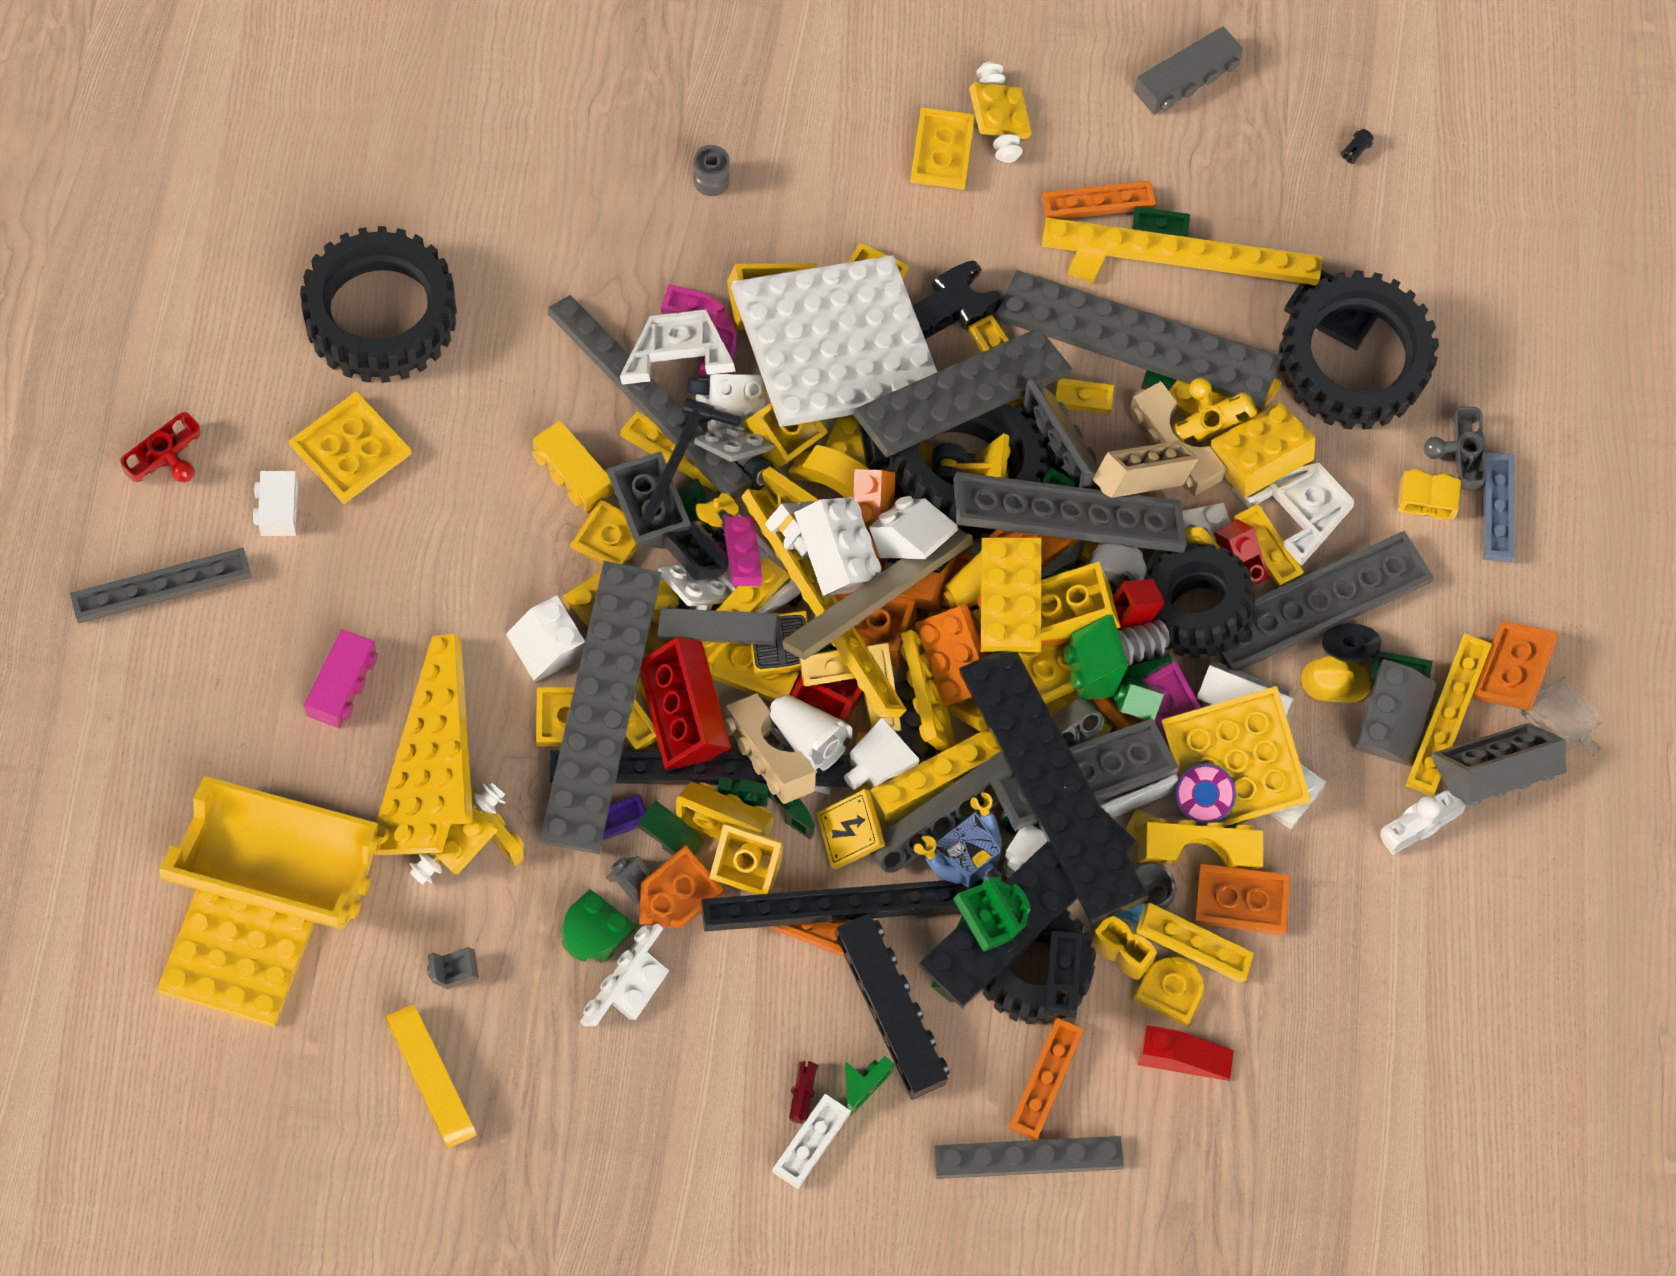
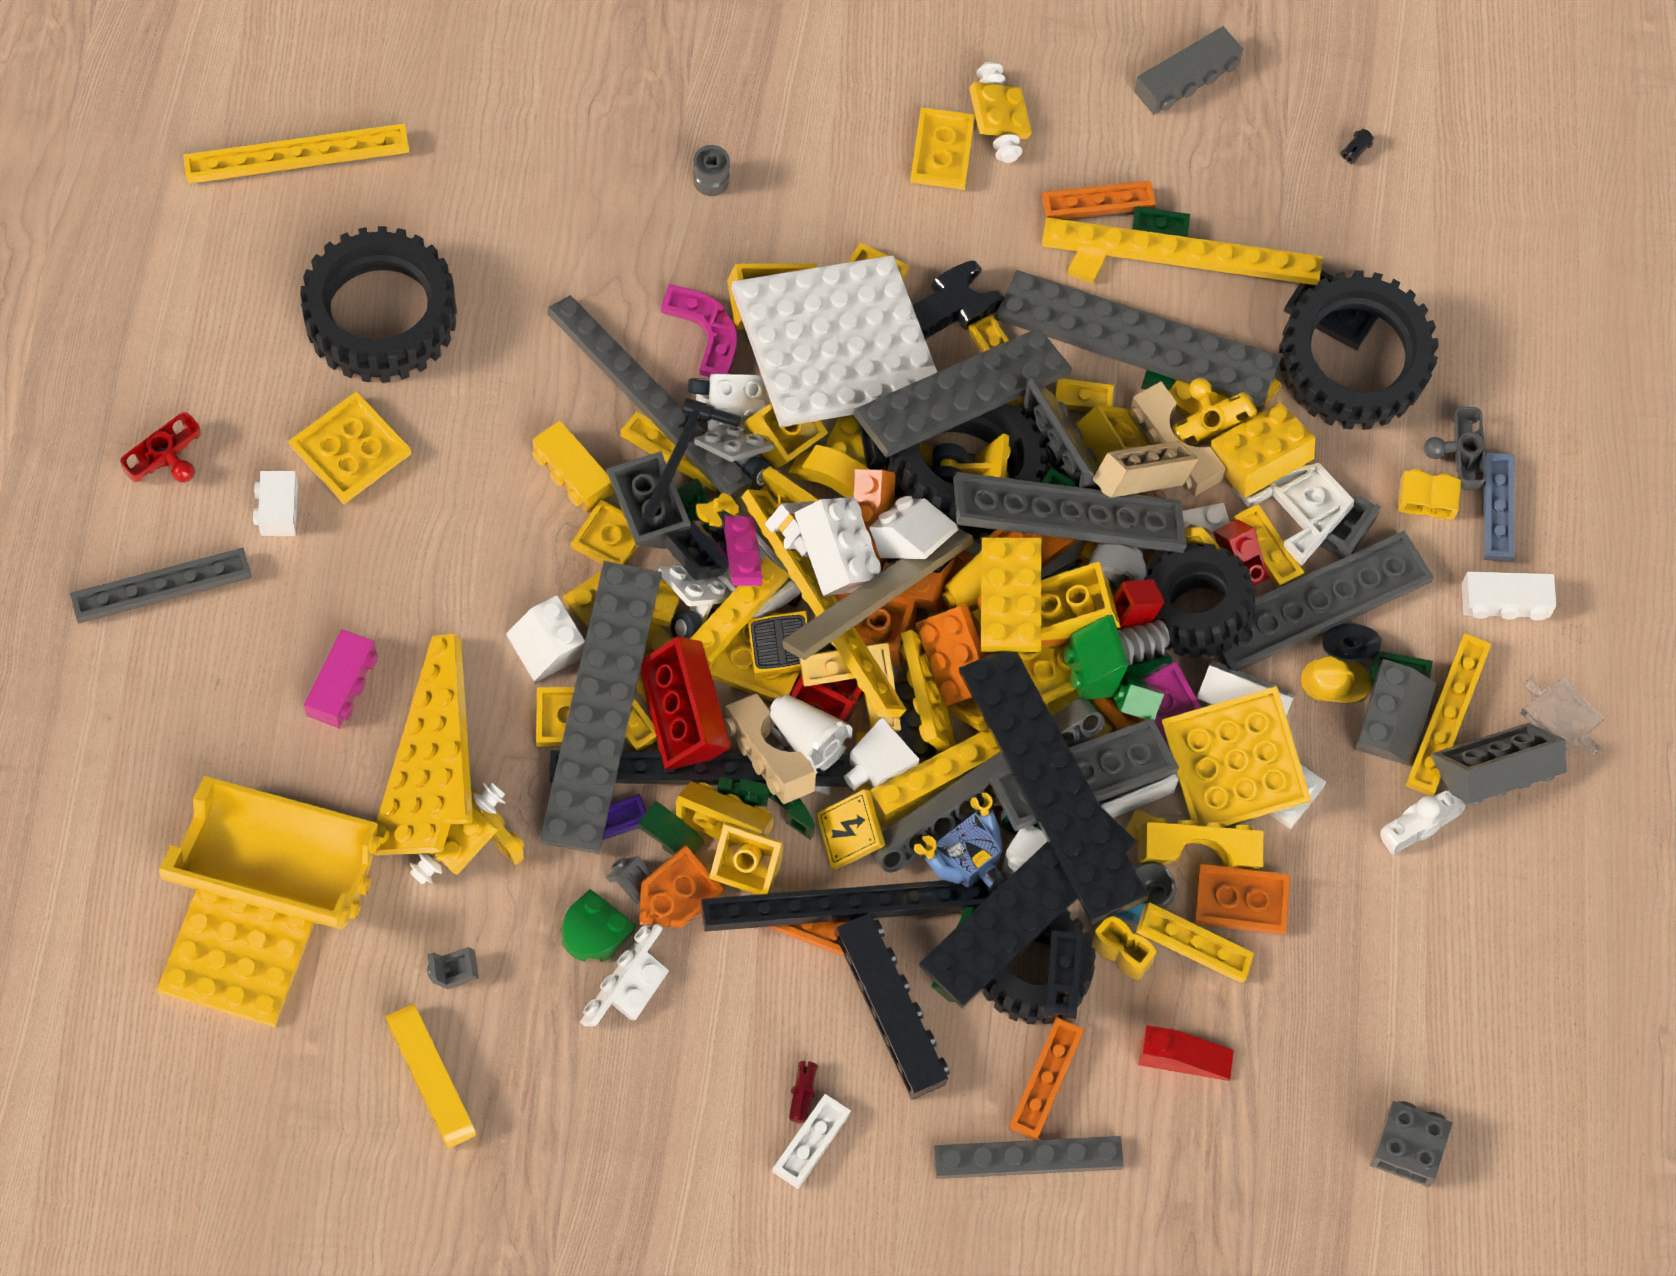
(295, 153): none -> yellow plate
(677, 337): white wing -> none
(718, 626): dark grey tile -> none
(860, 1088): green slope -> none
(994, 911): green slope -> none
(1110, 430): none -> yellow slope
(1172, 989): yellow tile -> none
(1205, 793): tile -> none
(1352, 528): none -> dark grey hinge
(1411, 1143): none -> dark grey brick
(1508, 595): none -> white brick
(1515, 665): orange plate -> none

